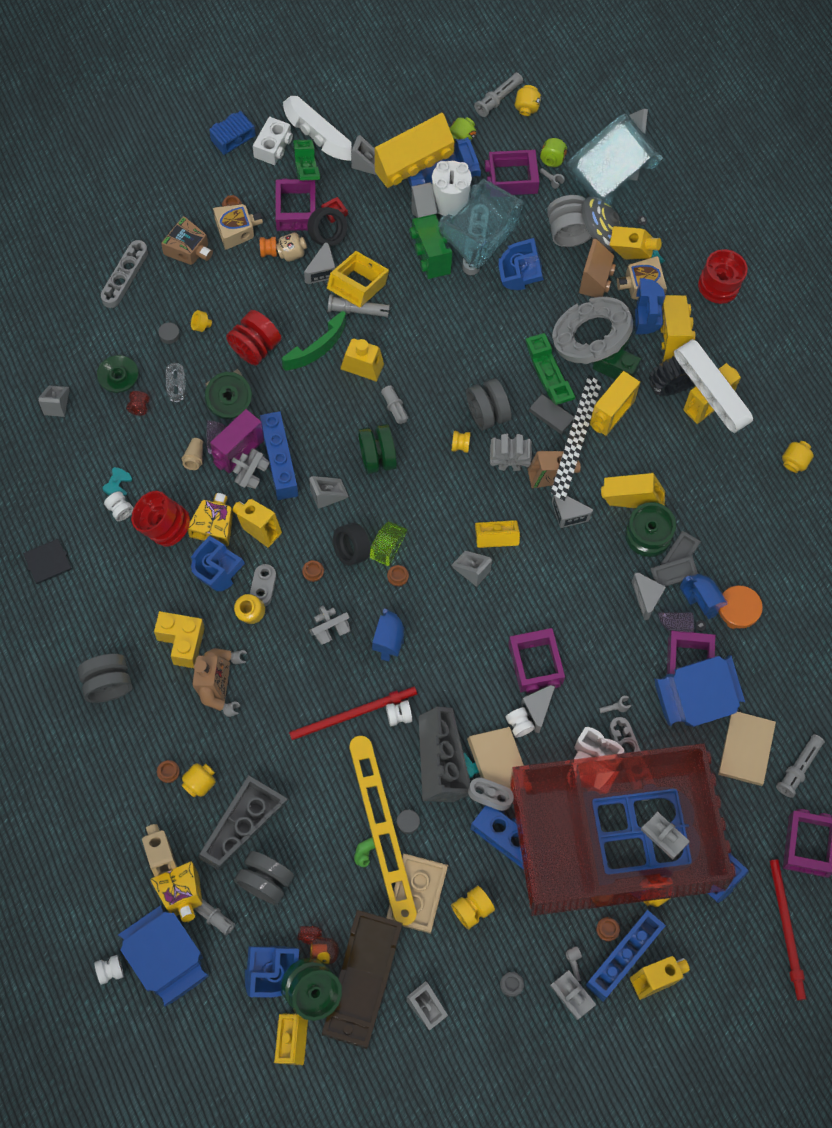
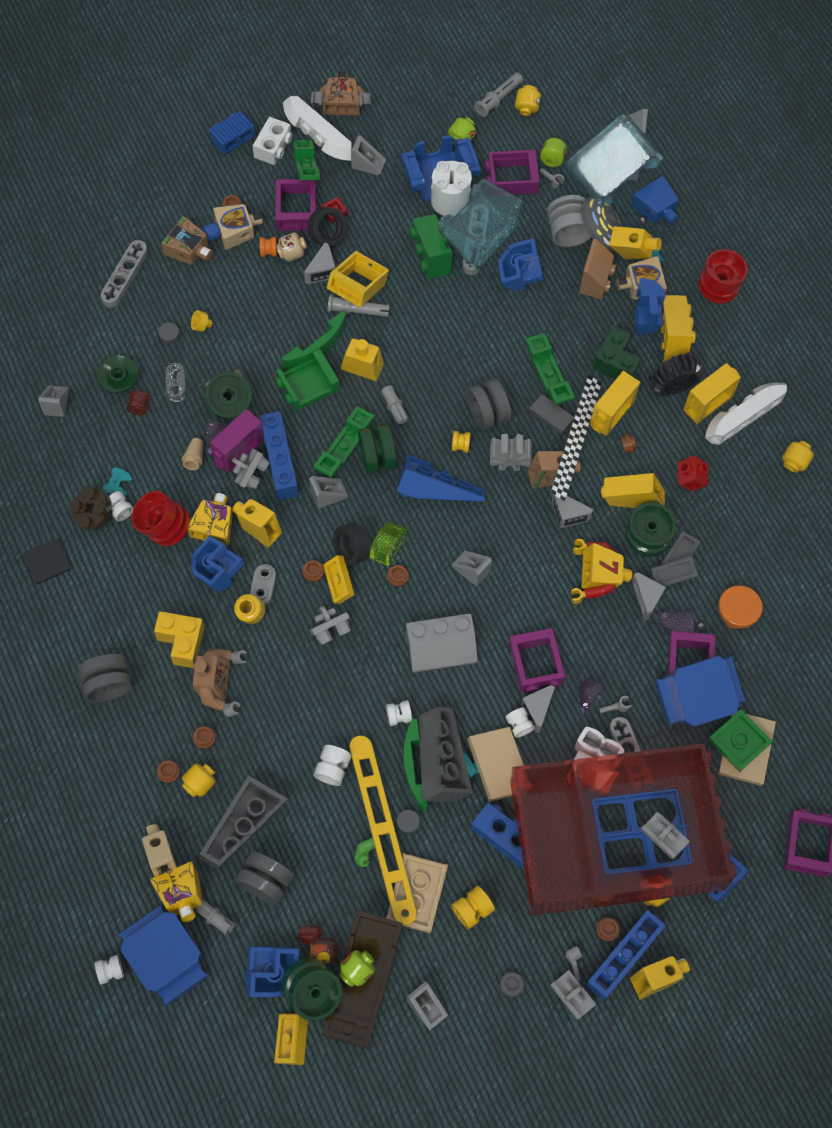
(82, 503): none -> dark brown plate
(204, 737): none -> dark orange plate
(212, 231): none -> blue piece
(253, 337): red wheel -> none
(307, 381): none -> green panel
(332, 765): none -> white wheel
(338, 579): none -> yellow plate
(341, 96): none -> medium nougat torso
(345, 444): none -> green slope
(357, 968): none -> lime head
(388, 635): blue brick -> none
(394, 697): red bar -> none
(412, 740): none -> green slope
(413, 150): yellow slope -> none
(423, 200): light grey slope -> none
(423, 482): none -> blue wedge
(441, 643): none -> light grey slope
(490, 793): light grey plate -> none
(497, 534): yellow slope -> none
(588, 694): none -> brick
(598, 307): light grey plate -> none
(600, 570): none -> yellow torso
(628, 443): none -> dark orange plate
(657, 201): none -> blue torso
(692, 473): none -> red brick
(704, 592): blue brick -> none
(713, 386): white beam -> none
(738, 417): none -> white brick
(740, 740): none -> green plate
(795, 773): light grey pin -> none
(796, 973): red bar -> none

